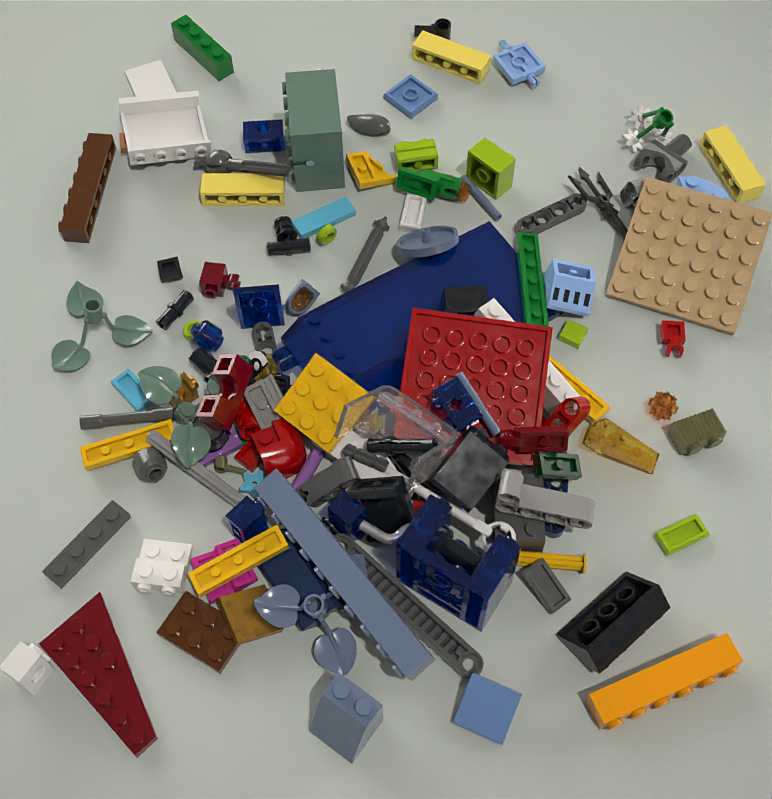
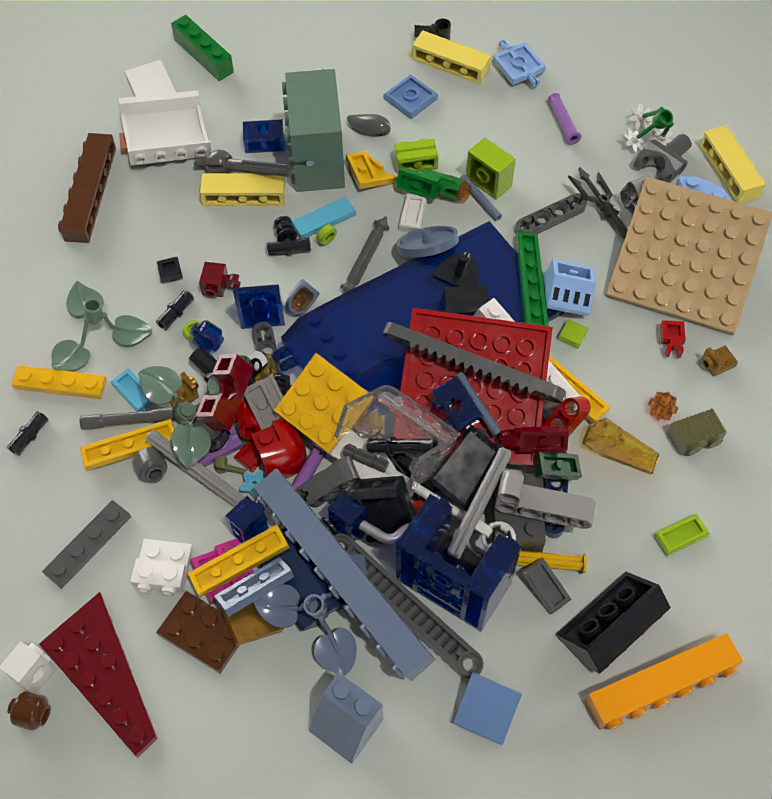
(27, 433): none -> black pin
(29, 711): none -> reddish brown head
(59, 382): none -> yellow plate
(253, 586): none -> sand blue plate
(458, 270): none -> black shield
(474, 363): none -> dark grey gear
(479, 503): none -> light grey axle
(564, 119): none -> medium lavender pin
(718, 360): none -> pearl gold bracket

